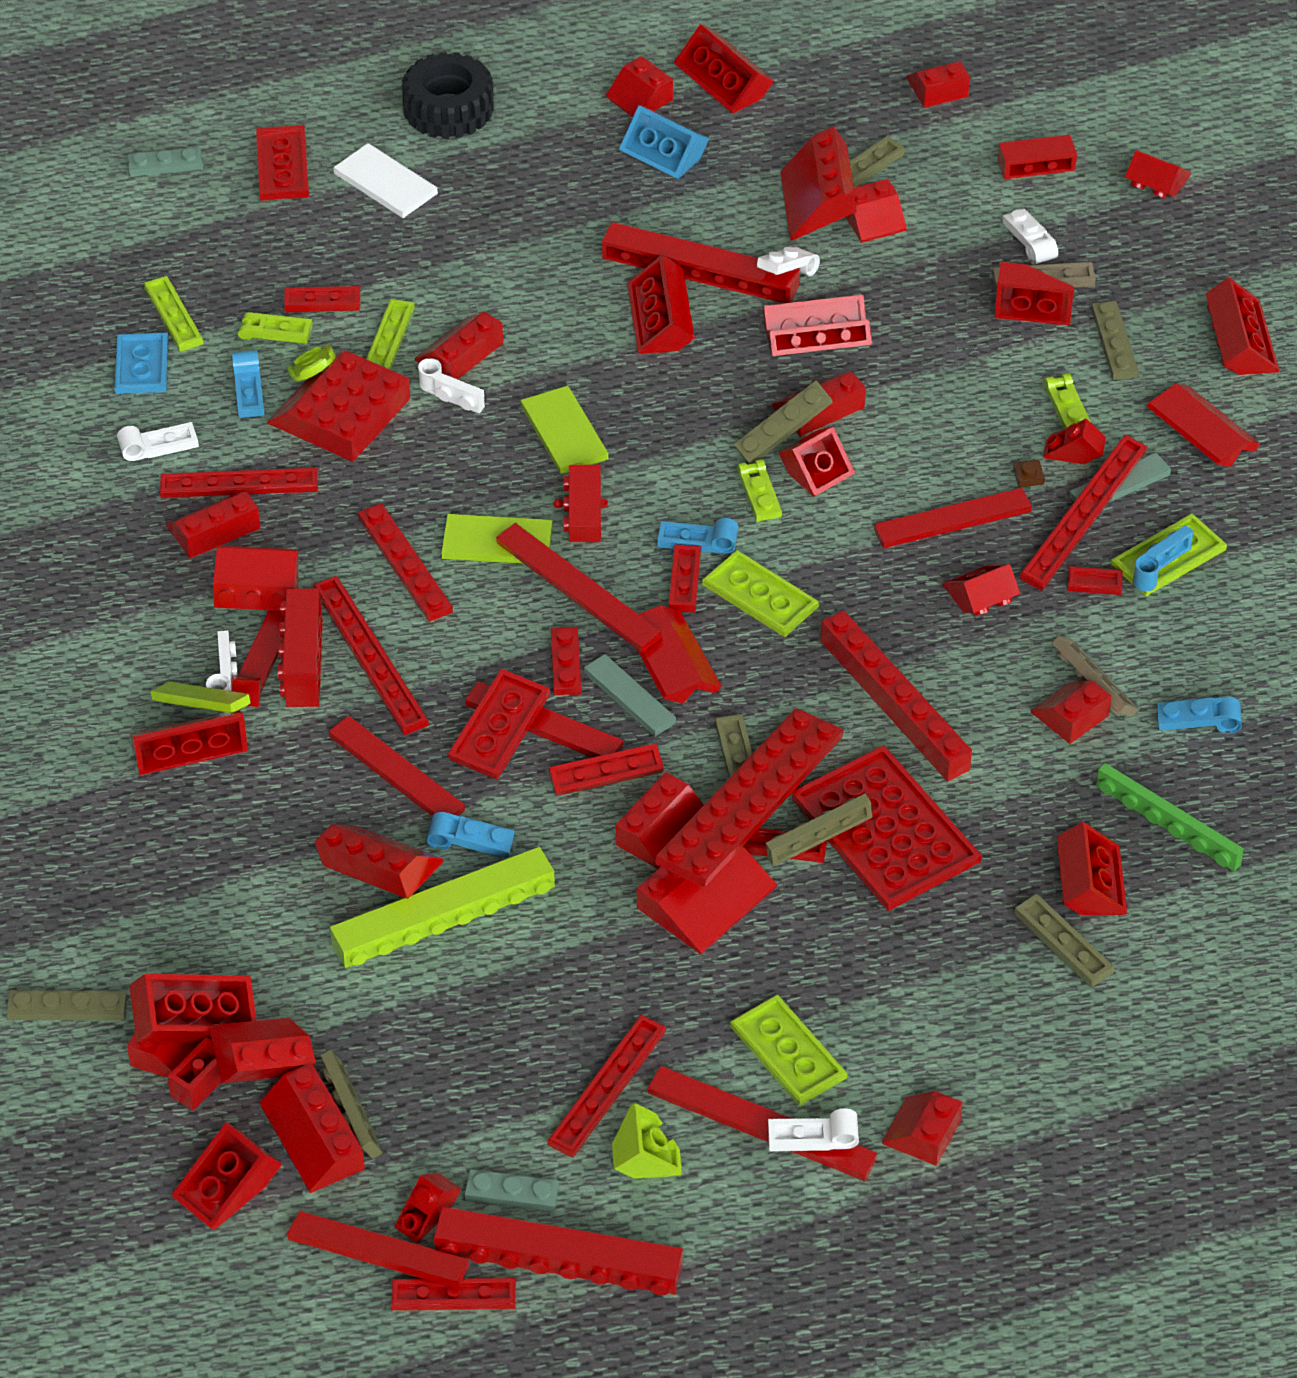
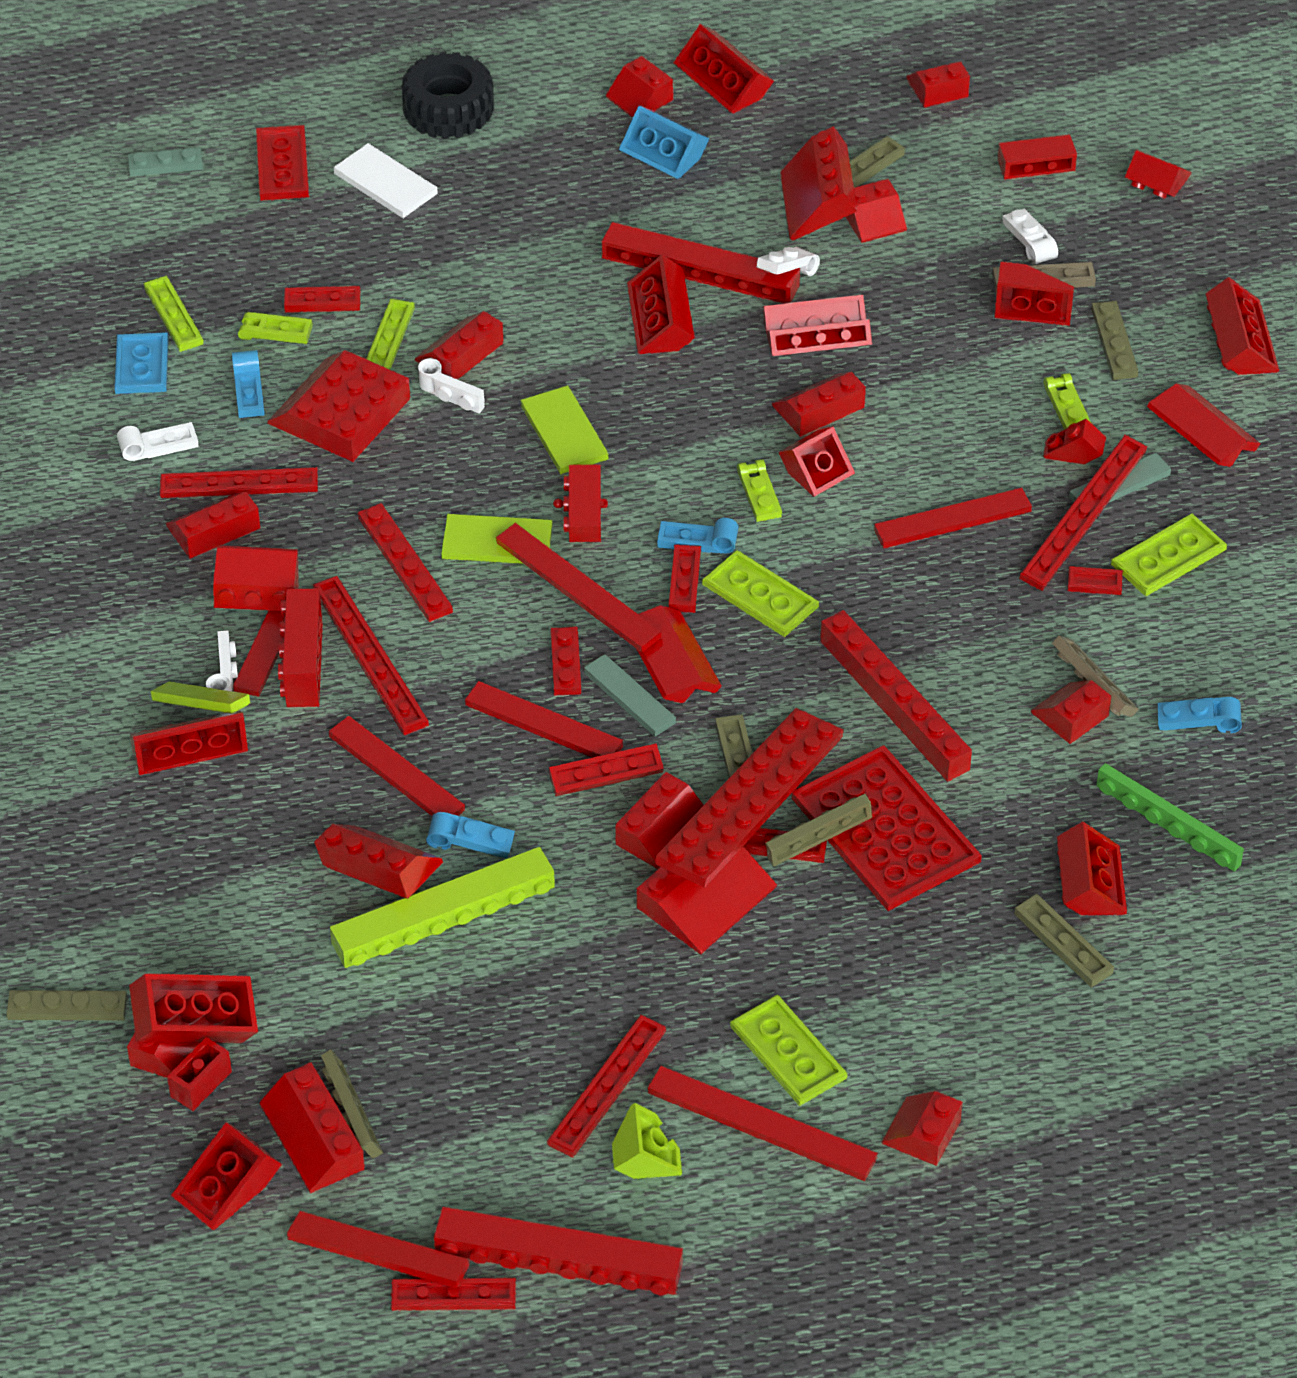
(248, 686): red tile -> none
(260, 1049): red slope -> none
(311, 363): lime tile -> none
(425, 1205): red slope -> none
(499, 724): red plate -> none
(512, 1190): sand green plate -> none
(783, 422): olive plate -> none
(835, 1132): white plate -> none
(983, 588): slope -> none
(1028, 473): reddish brown plate -> none
(1160, 555): dark azure plate -> none

